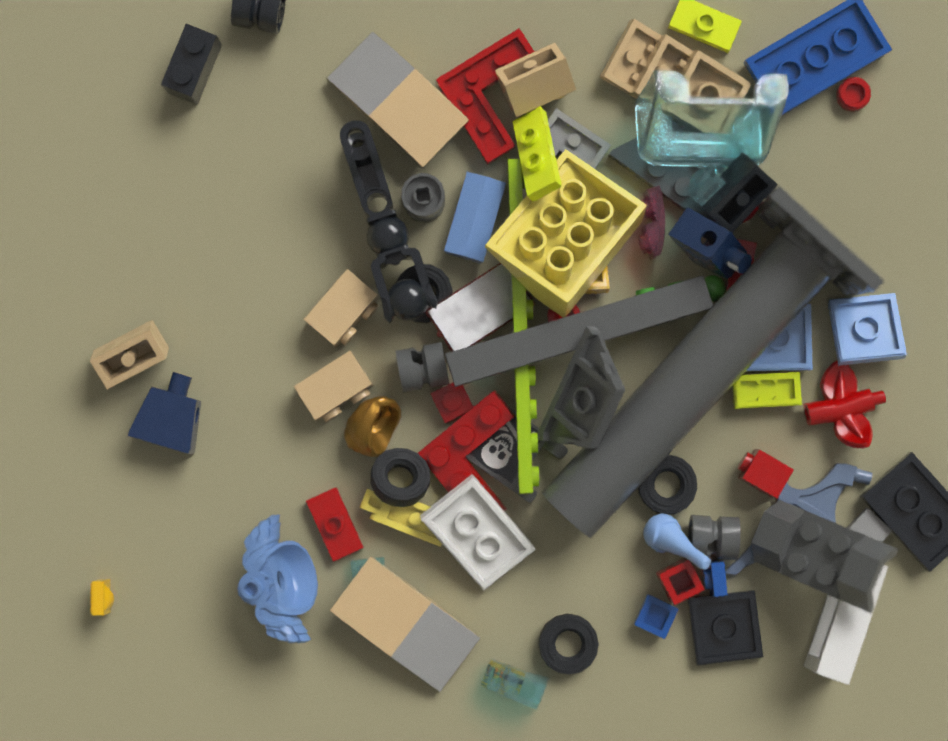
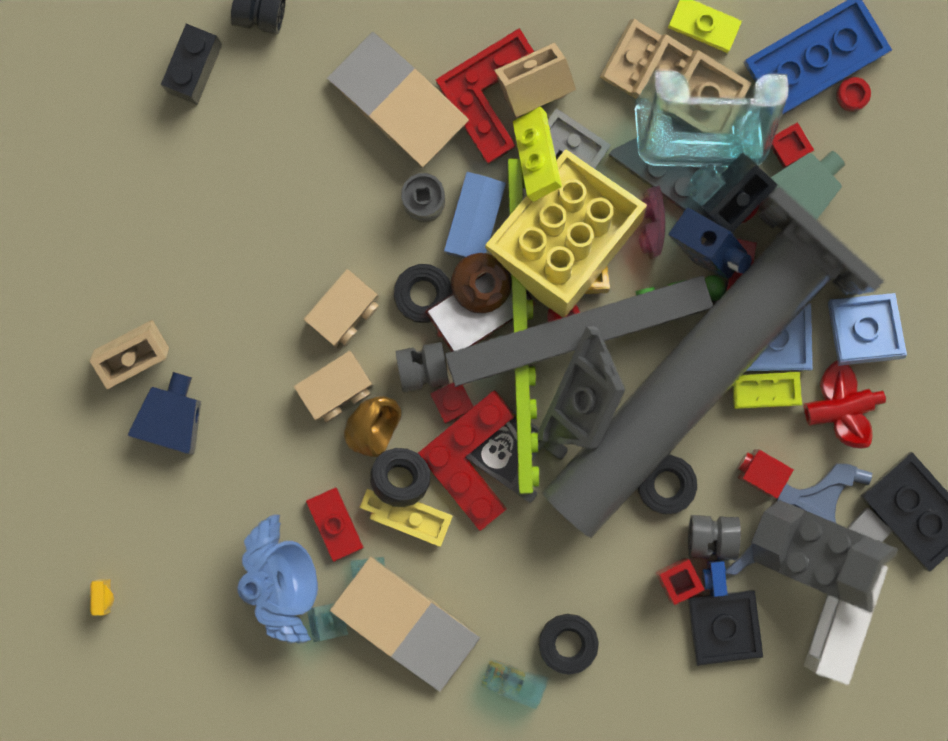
(325, 624): none -> clear light blue plate
(386, 232): black piece -> none
(464, 285): none -> reddish brown piece
(477, 532): white tile -> none
(656, 616): blue plate -> none
(666, 535): light blue piece -> none
(791, 145): none -> red plate
(812, 181): none -> sand green torso

